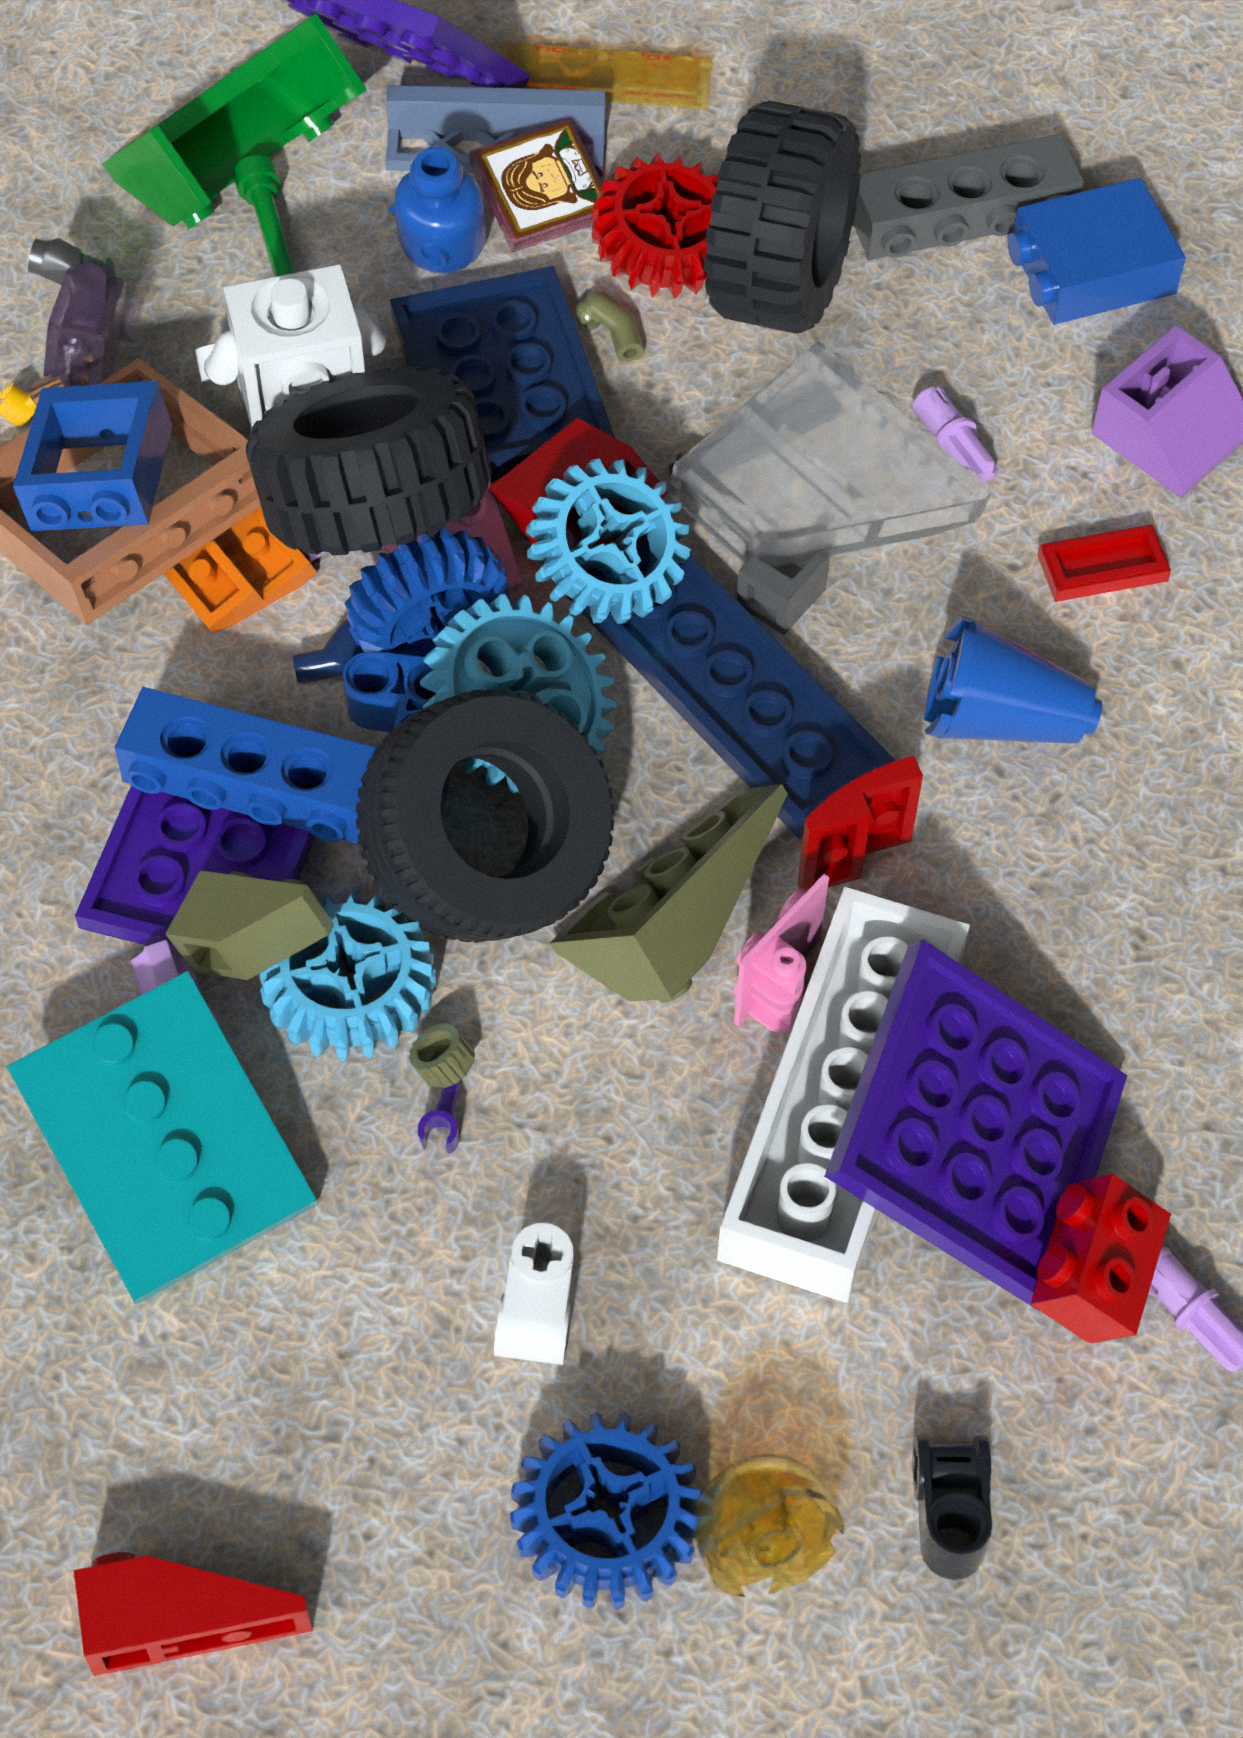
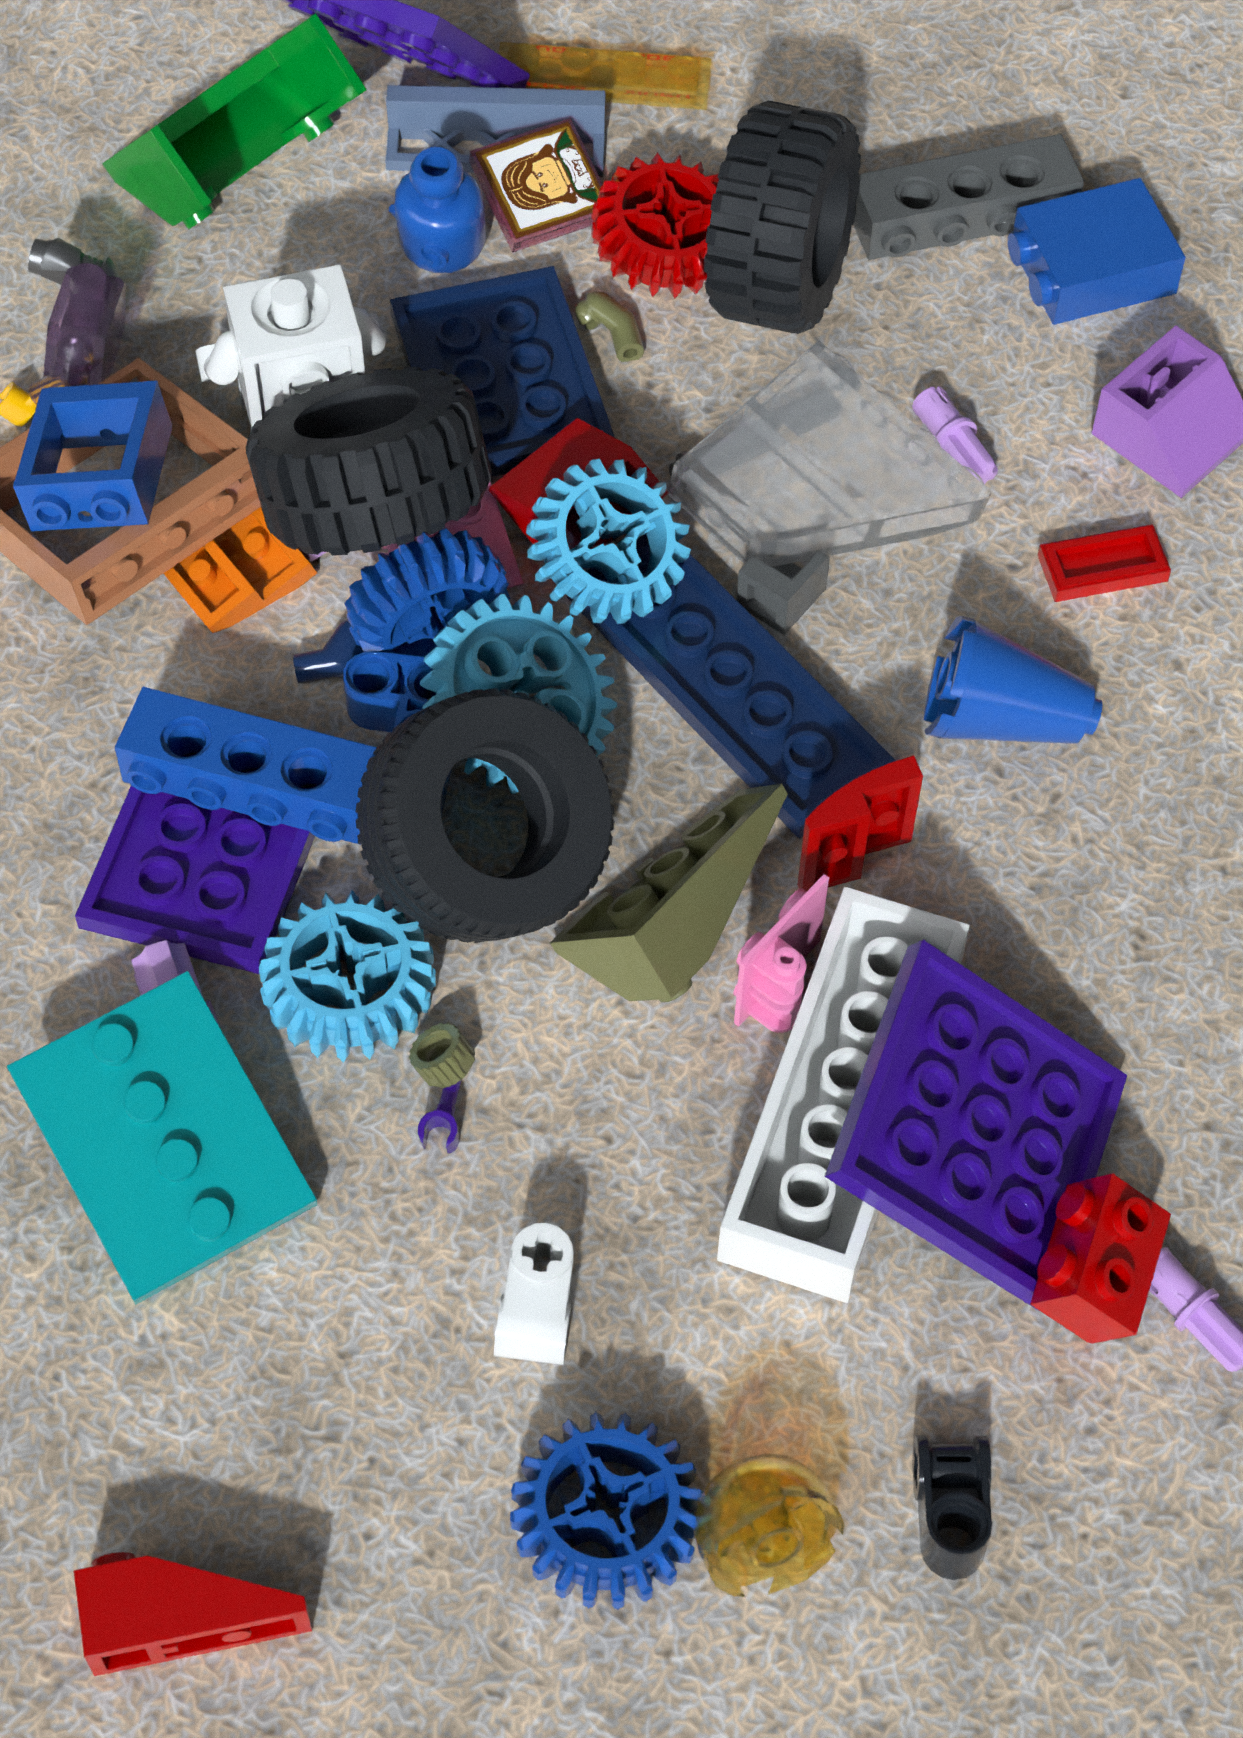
(245, 923): olive slope -> none
(259, 185): green piece -> none

